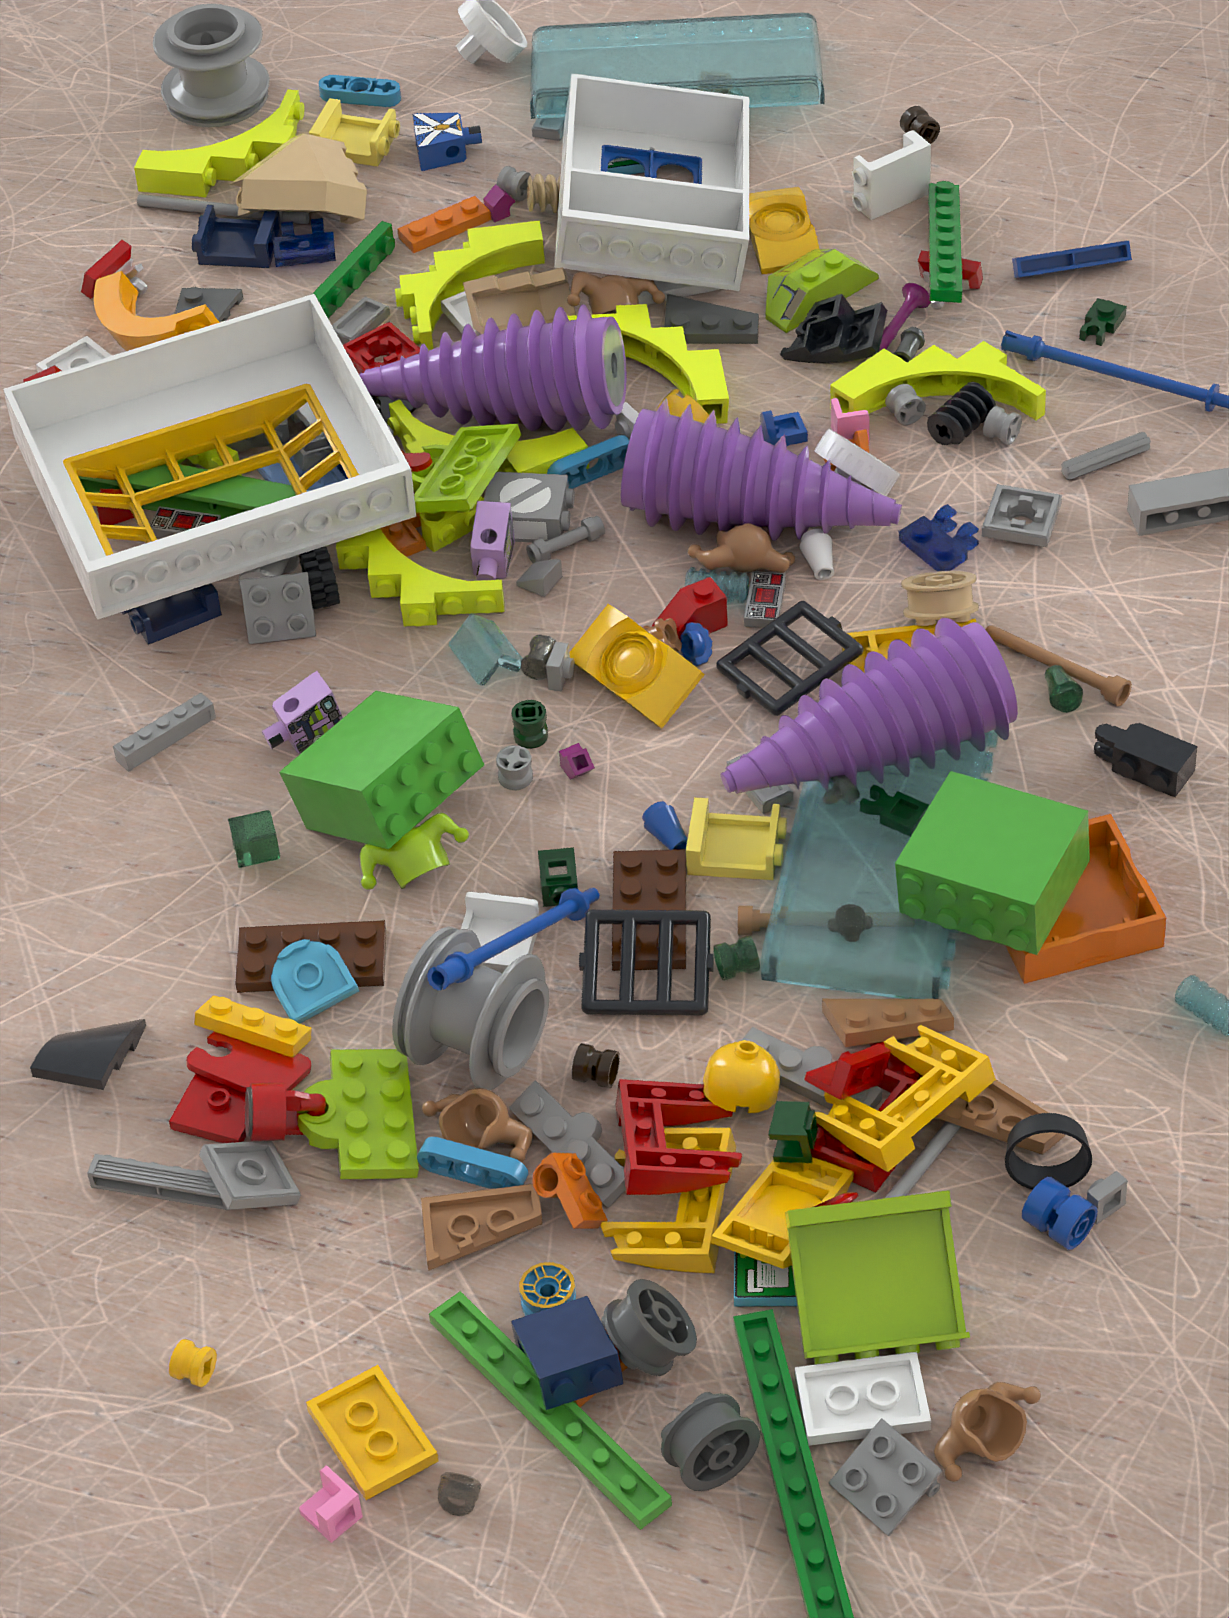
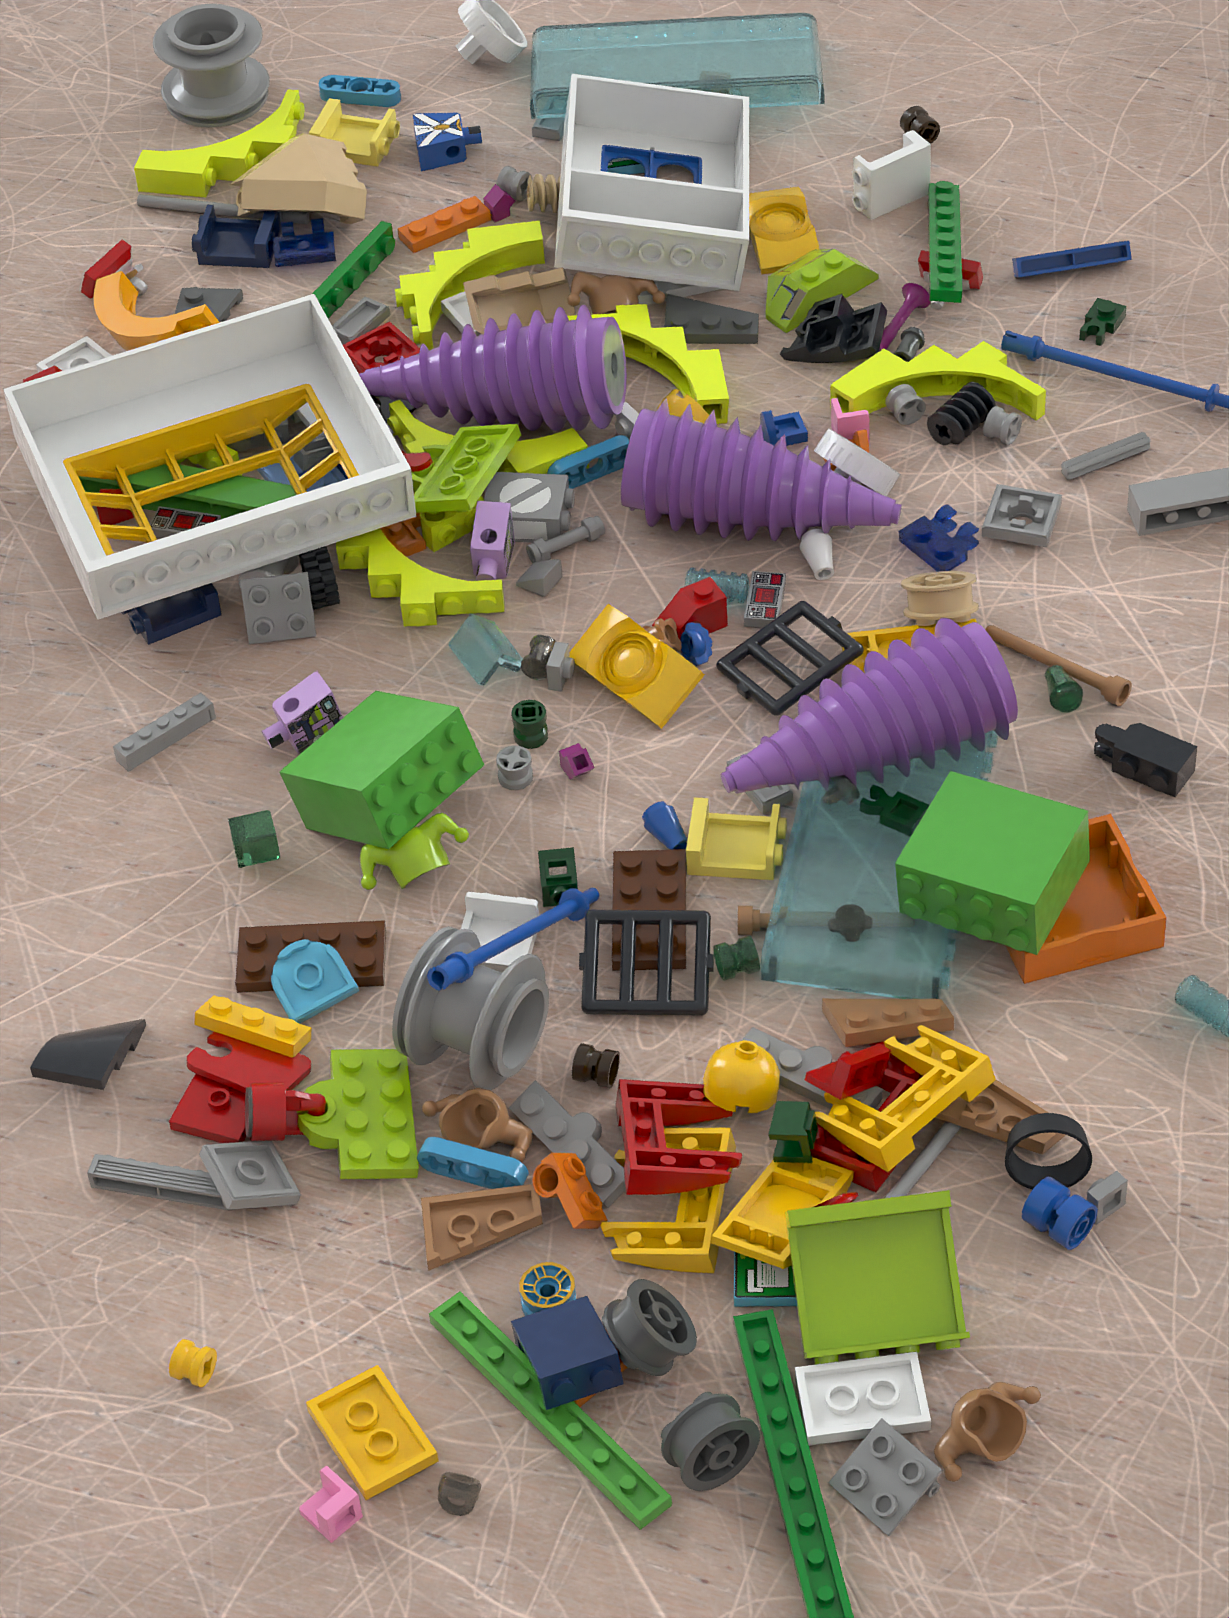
(743, 551): medium nougat piece -> none

